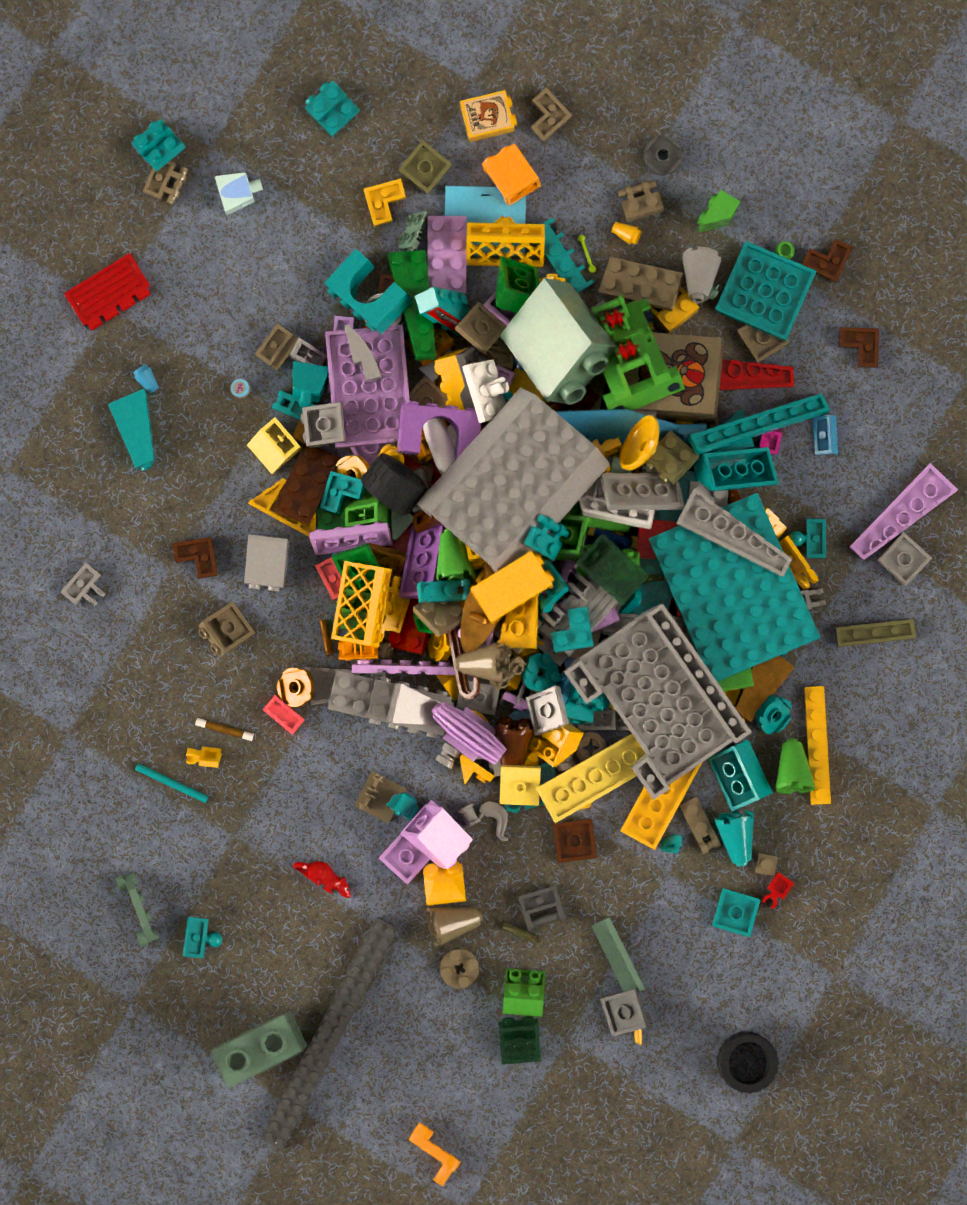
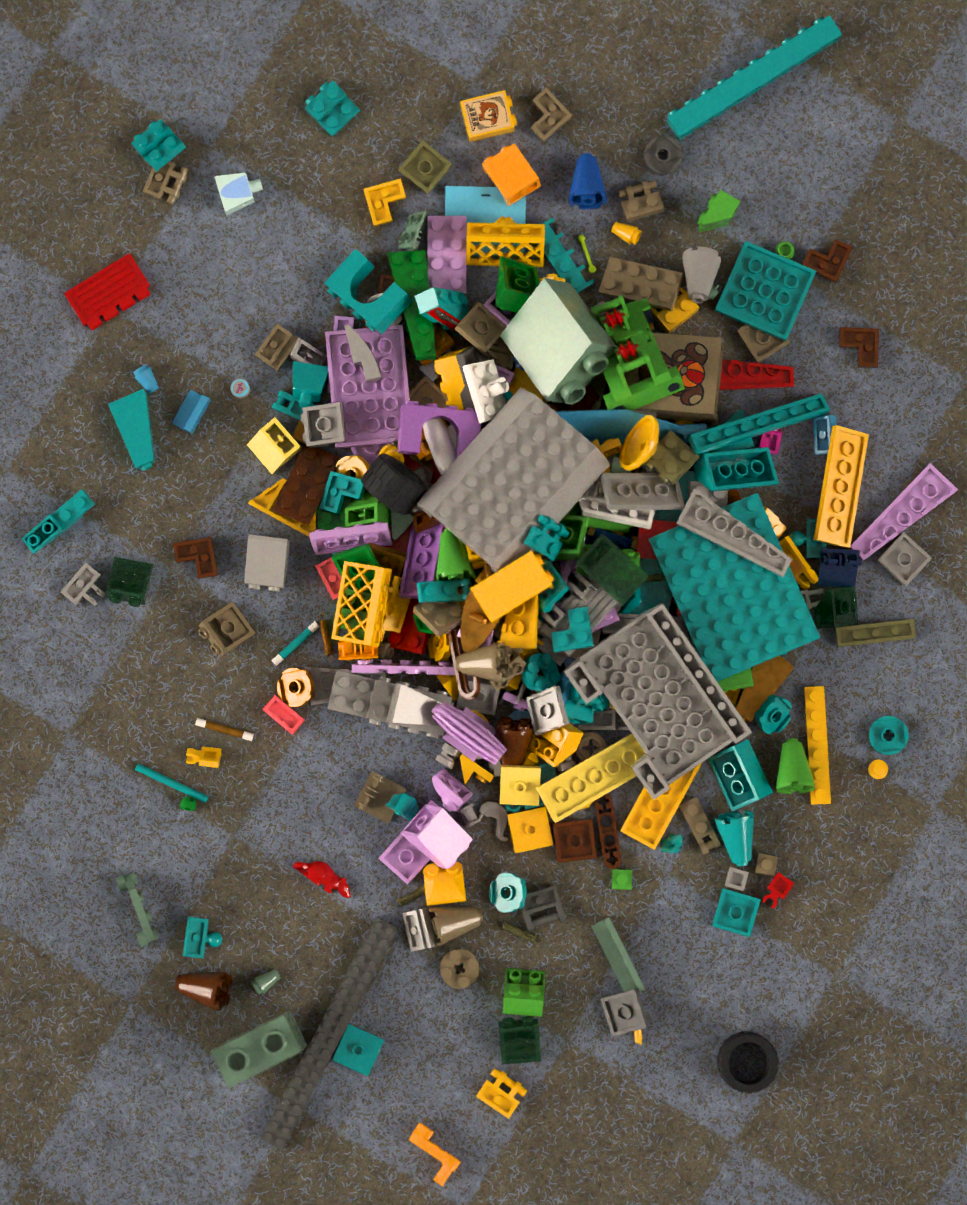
(58, 522): none -> teal slope
(129, 581): none -> clear green plate
(188, 803): none -> green hinge
(191, 411): none -> dark azure panel
(206, 988): none -> reddish brown cone
(264, 982): none -> sand green cone
(295, 643): none -> teal bar
(358, 1049): none -> teal plate
(411, 896): none -> olive piece
(419, 929): none -> light grey plate
(451, 790): none -> lavender slope
(499, 1099): none -> yellow plate
(518, 892): none -> plate
(530, 830): none -> yellow plate
(587, 184): none -> blue cone
(610, 830): none -> reddish brown beam
(621, 879): none -> bright green plate
(736, 879): none -> light grey plate
(754, 77): none -> teal brick
(837, 608): none -> clear green slope
(838, 567): none -> dark blue hinge
(841, 486): none -> yellow plate
(878, 769): none -> yellow plate
(894, 726): none -> teal plate

